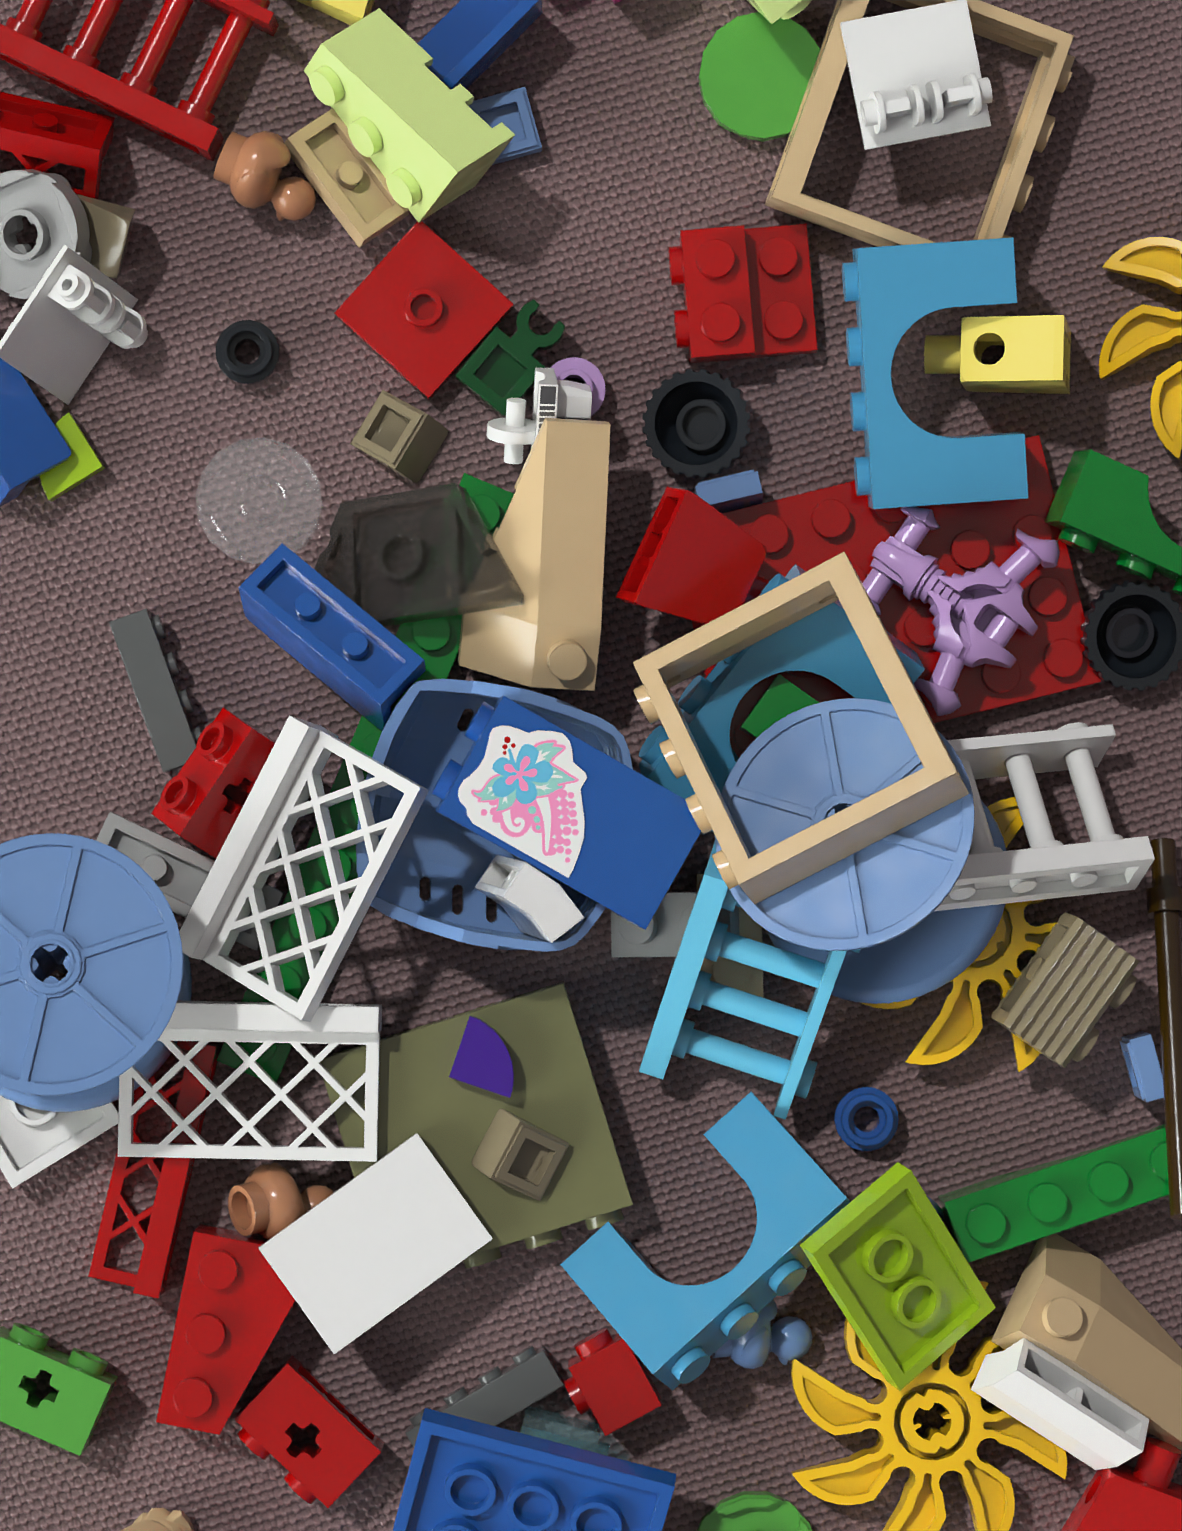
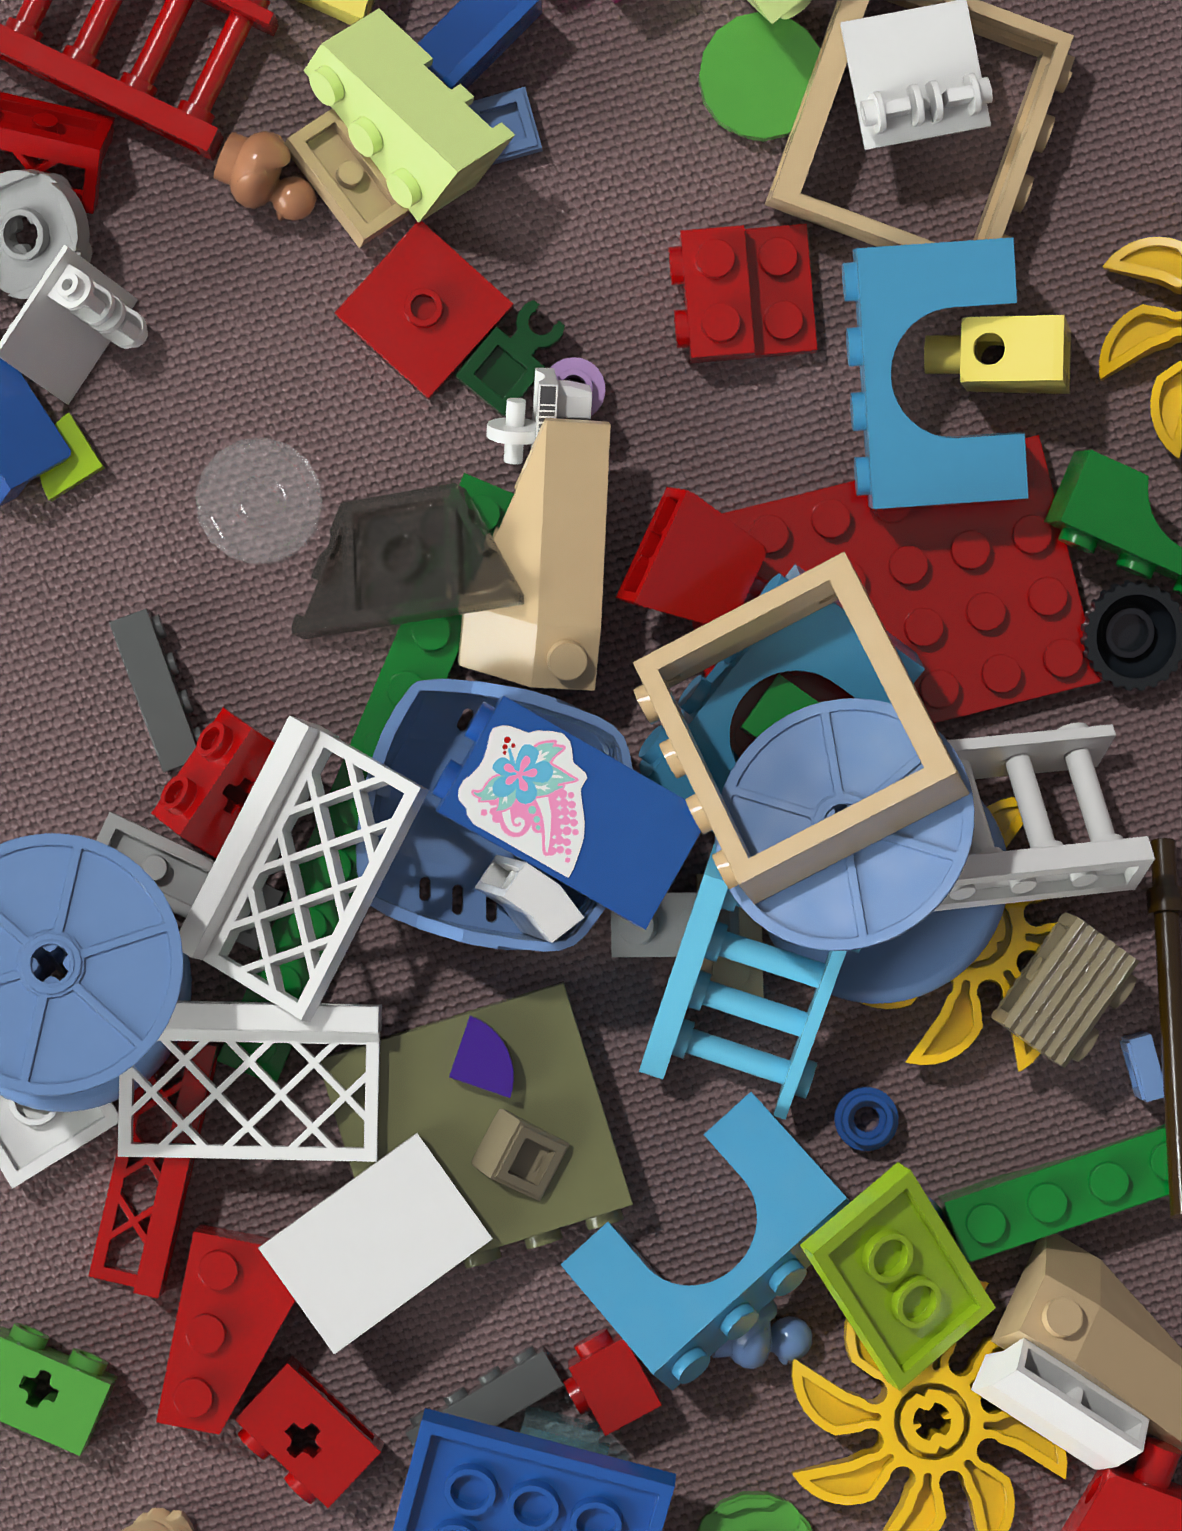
(109, 233): dark tan slope -> none
(243, 332): black plate -> none
(271, 1201): nougat animal -> none
(329, 634): blue panel -> none
(400, 436): dark tan slope -> none
(697, 423): black hat -> none
(731, 491): medium blue tile -> none
(971, 611): lavender piece -> none

